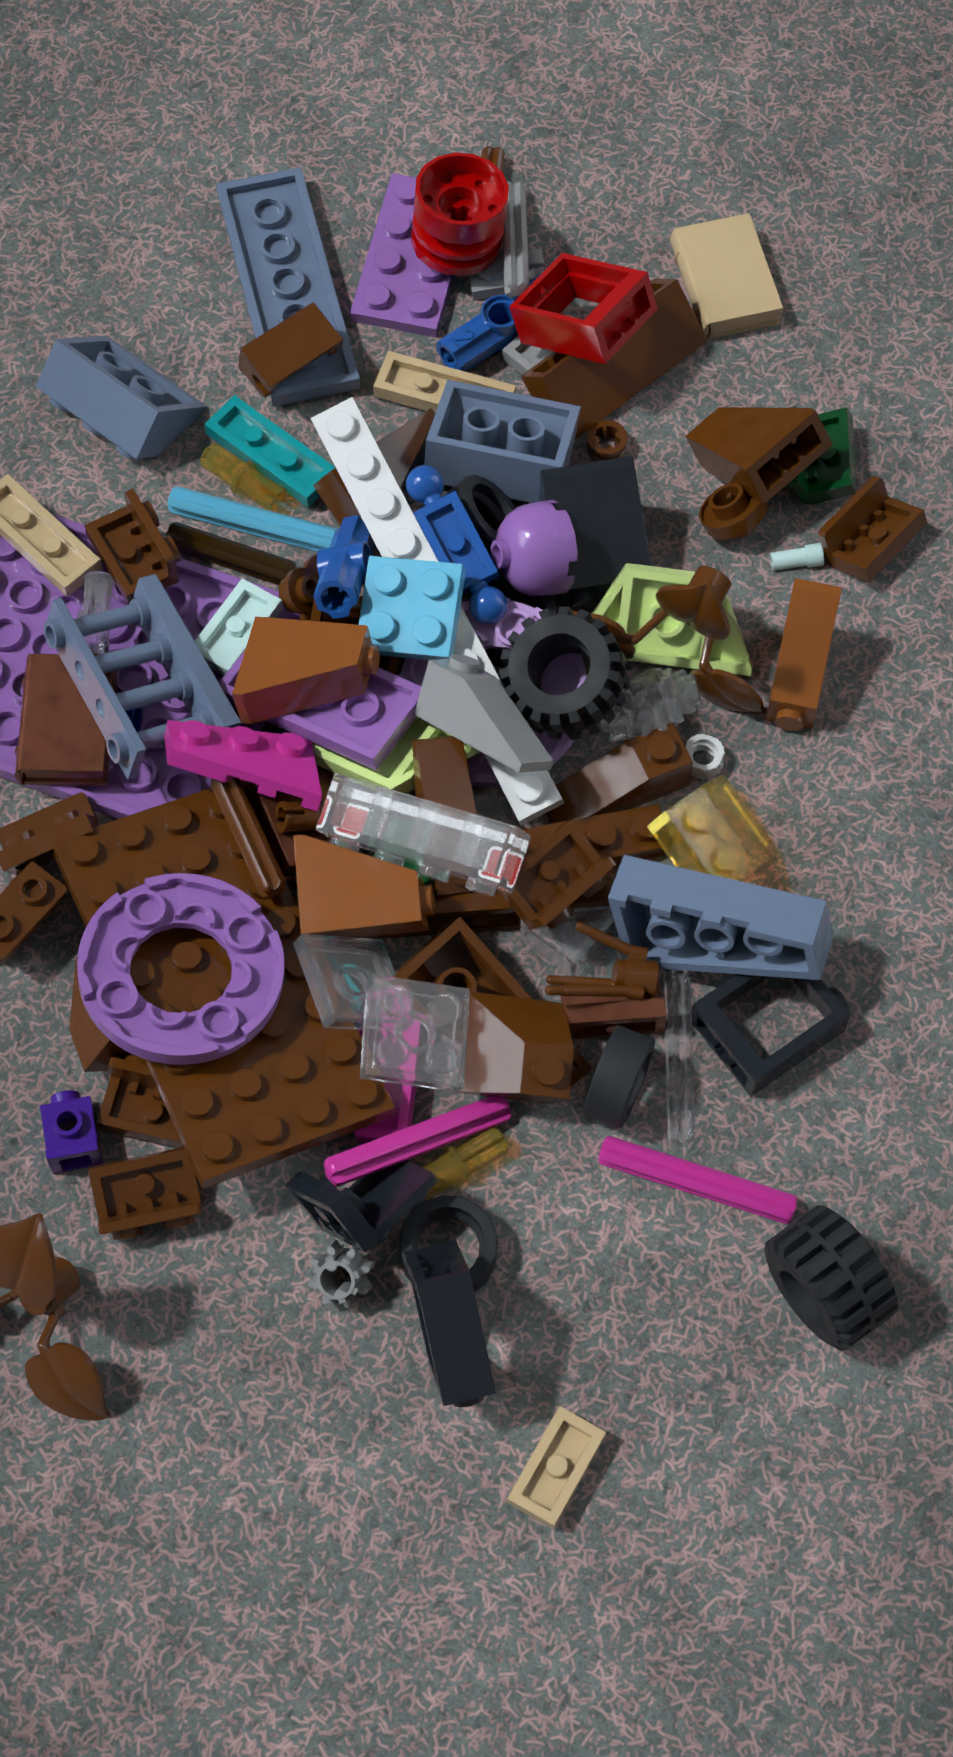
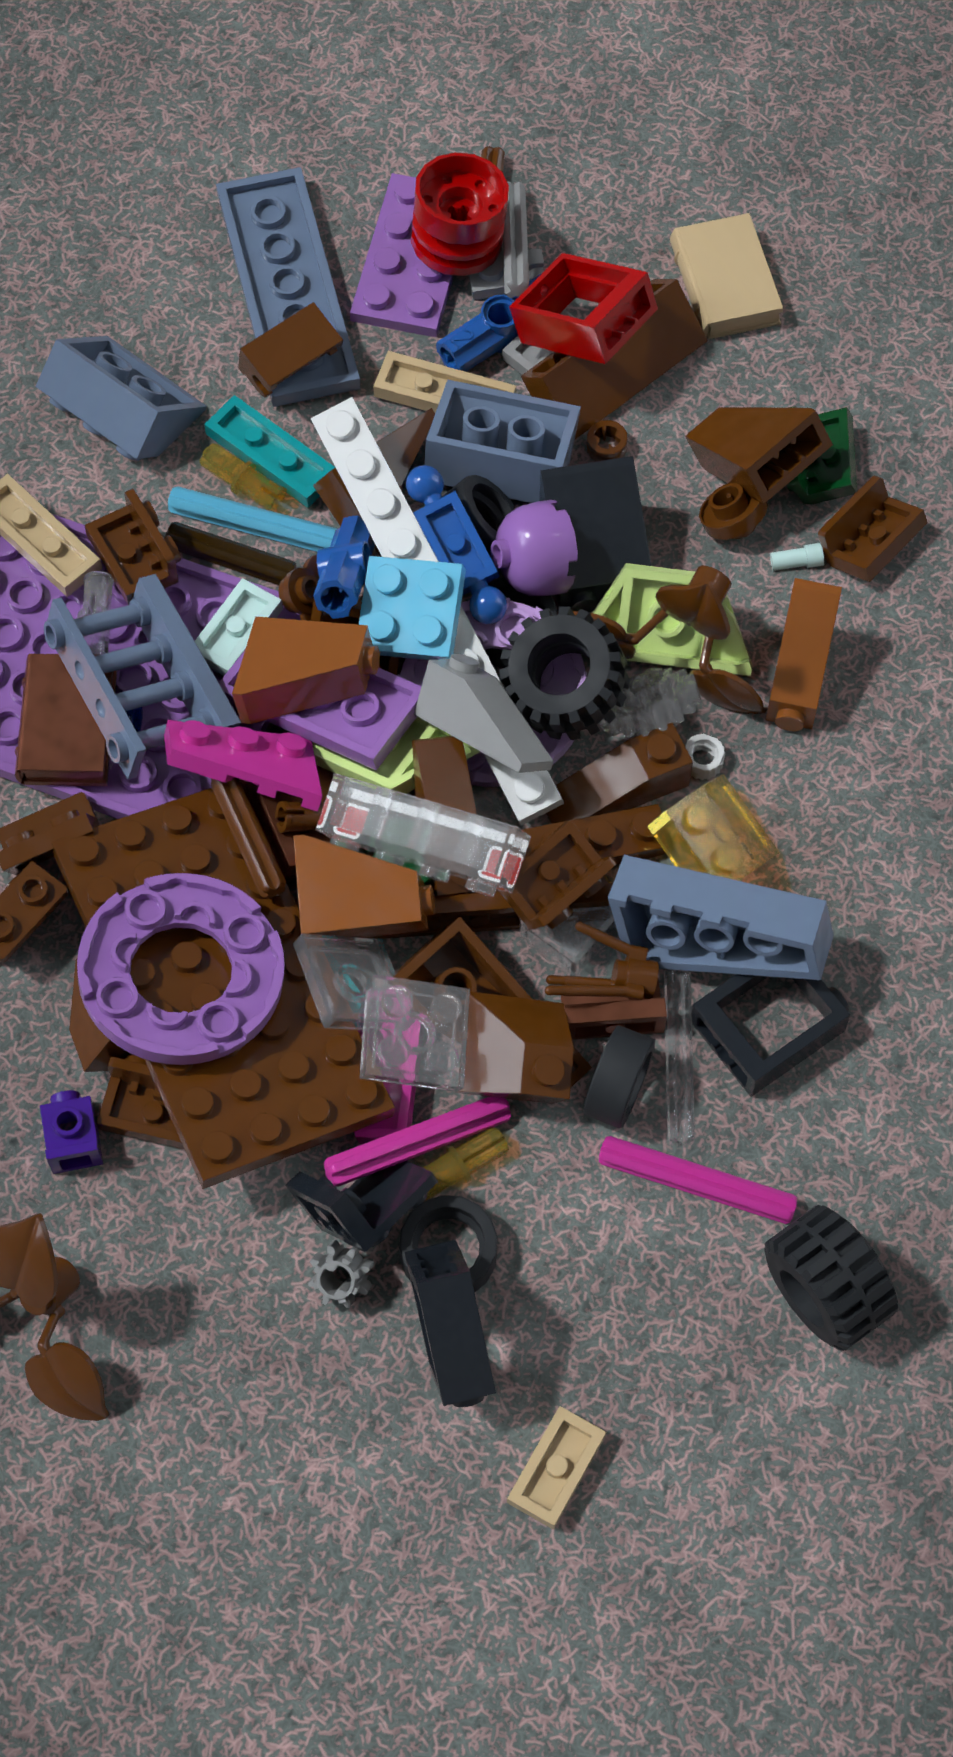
(145, 1192): reddish brown bracket -> none

